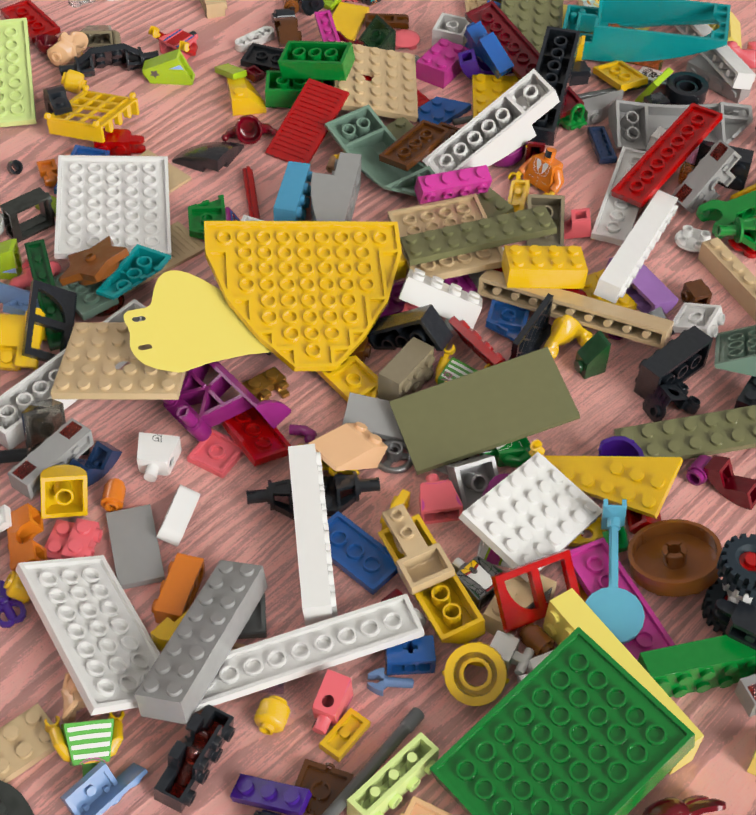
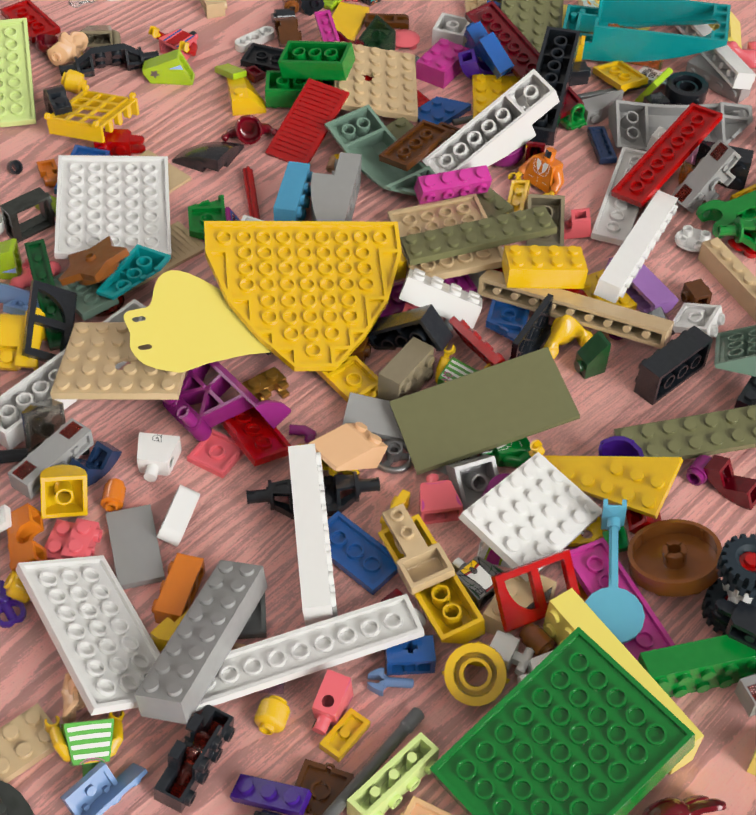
(656, 403): black piece -> none

